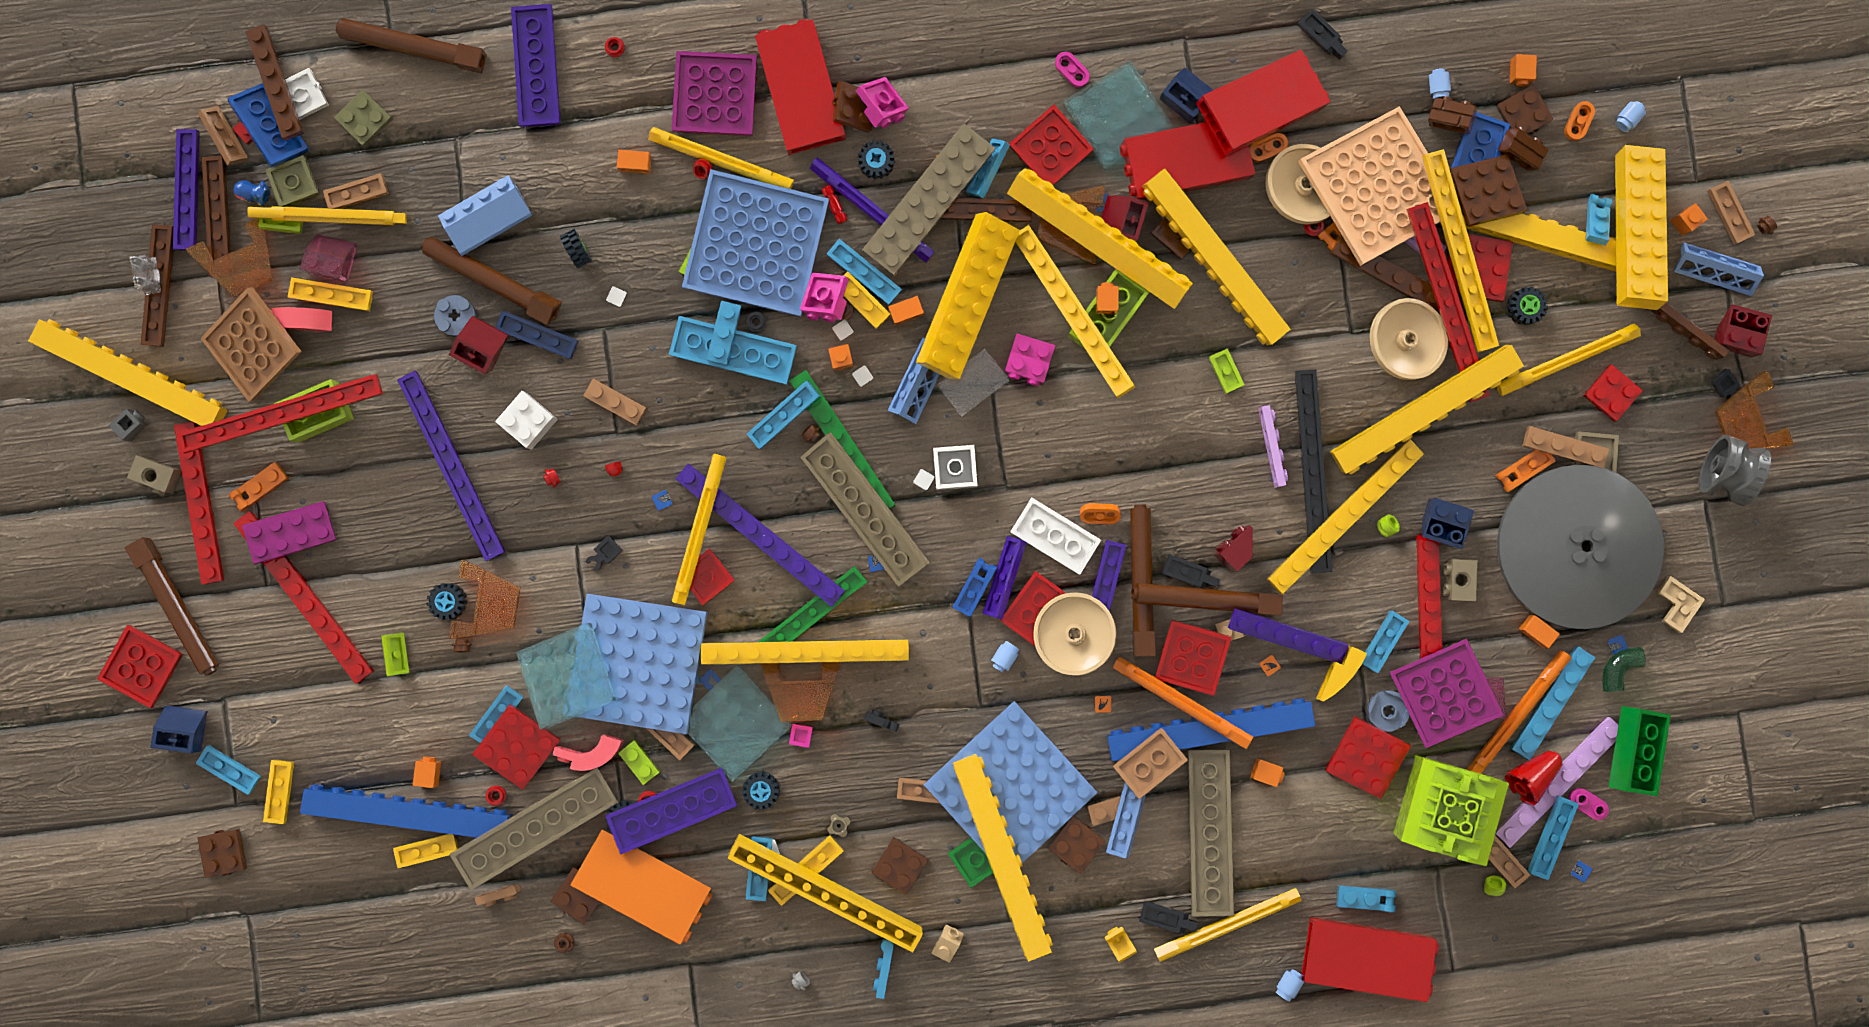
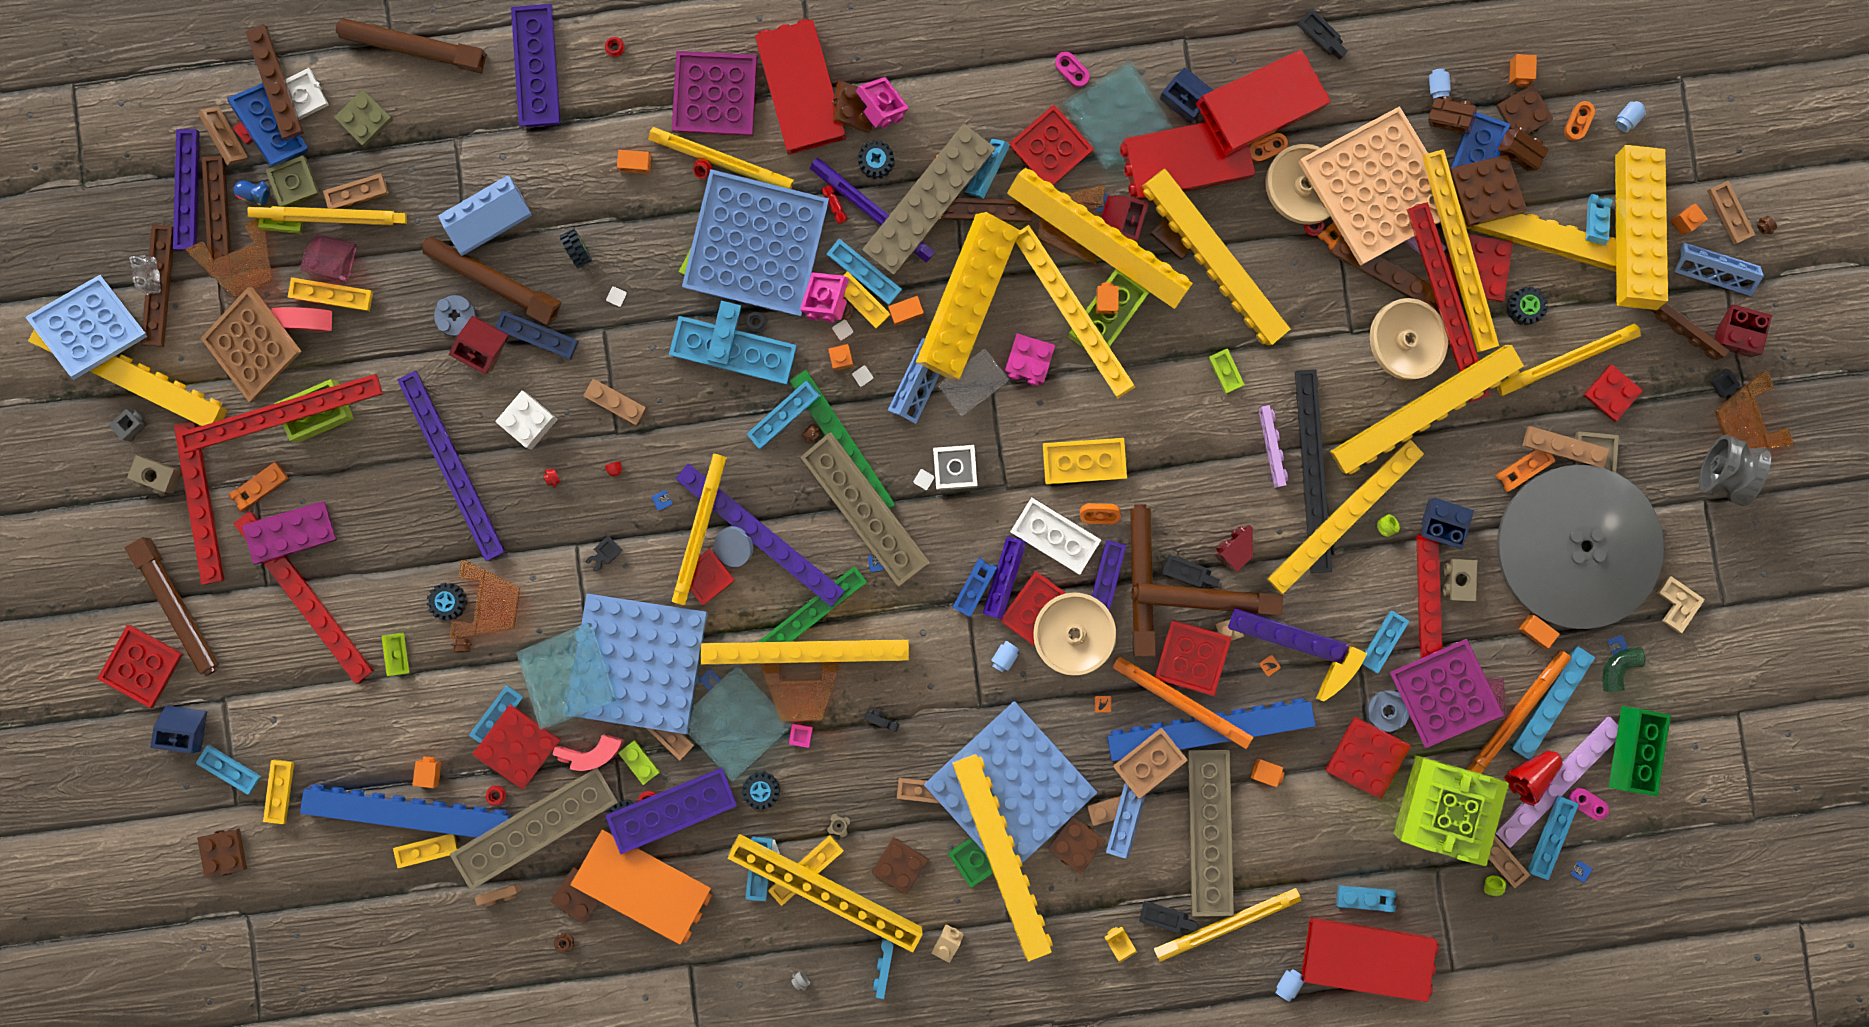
(86, 327): none -> light blue plate
(733, 546): none -> sand blue tile
(1084, 461): none -> yellow plate

